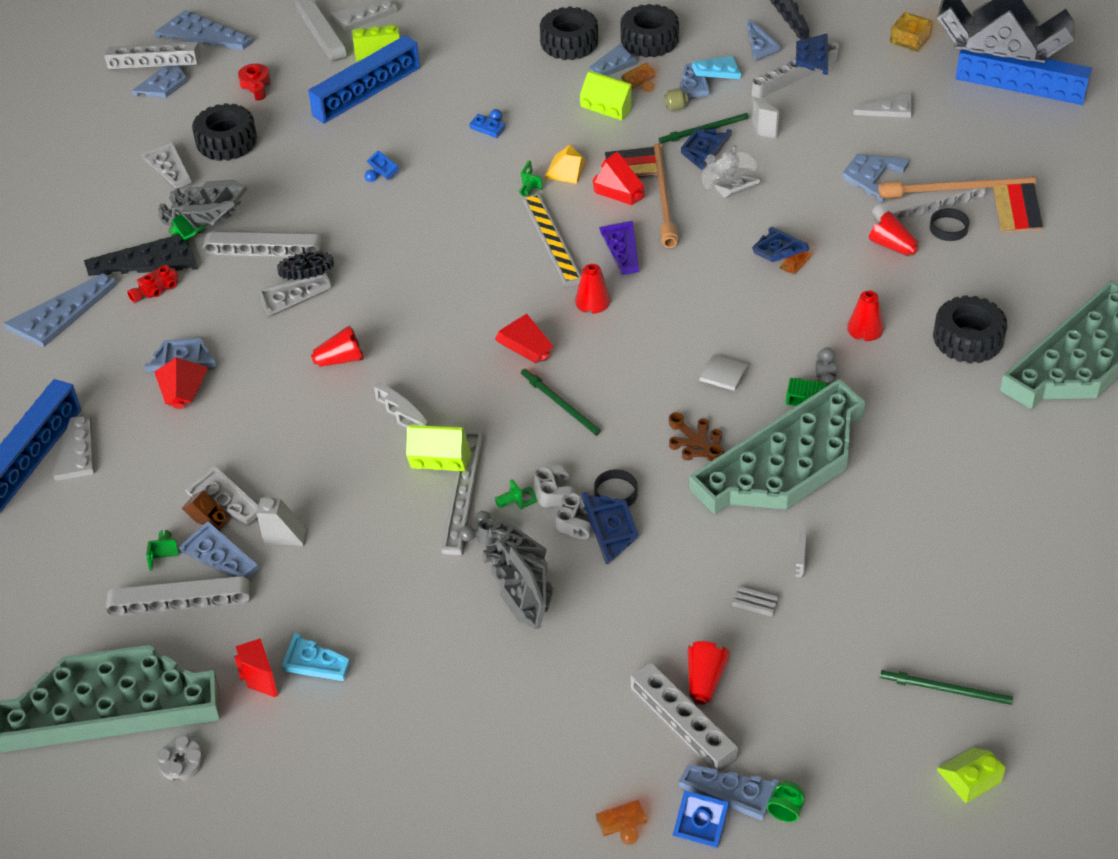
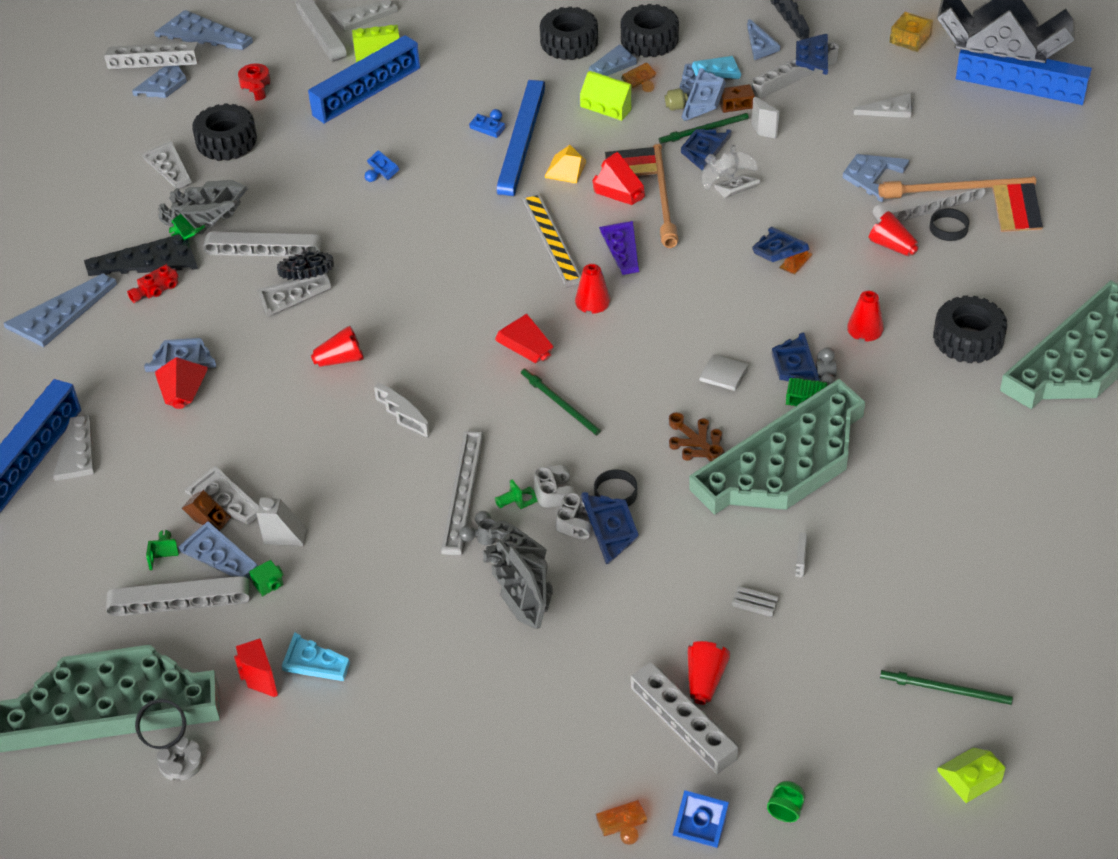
(141, 712): none -> black tyre
(267, 577): none -> green brick
(437, 448): slope -> none
(521, 138): none -> blue beam
(529, 180): green bracket -> none
(704, 95): none -> sand blue wing
(737, 98): none -> reddish brown brick
(742, 793): sand blue wing -> none
(794, 360): none -> dark blue wing

